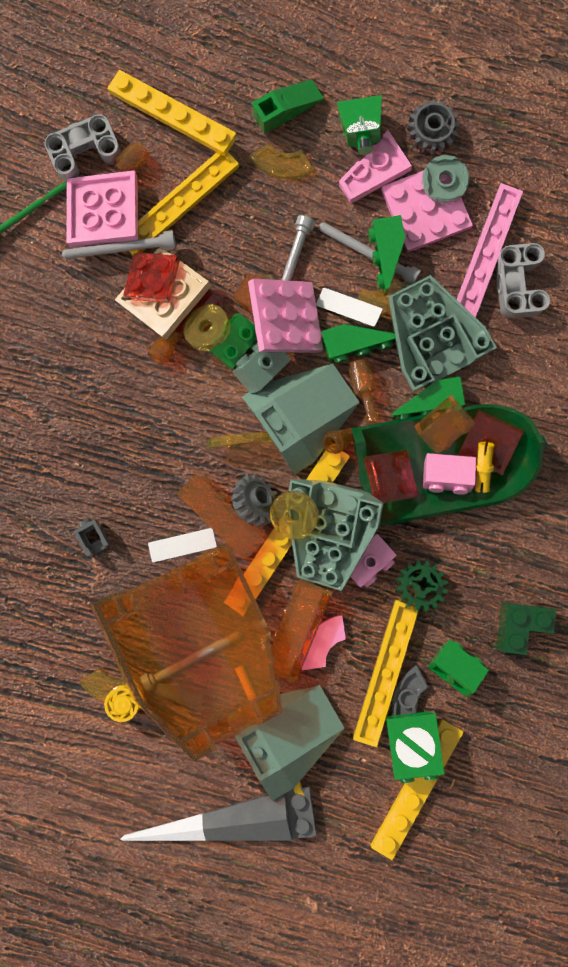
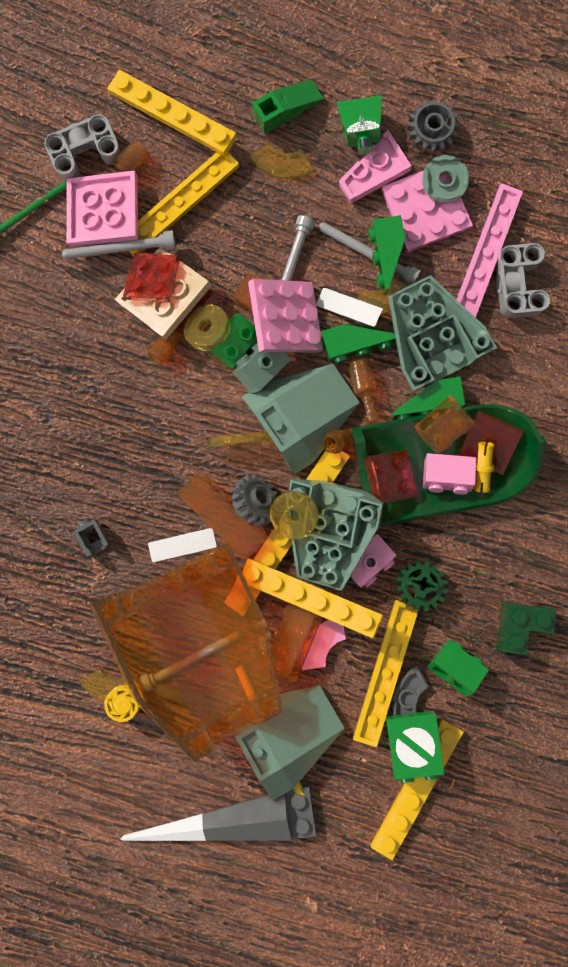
(312, 598): none -> yellow plate

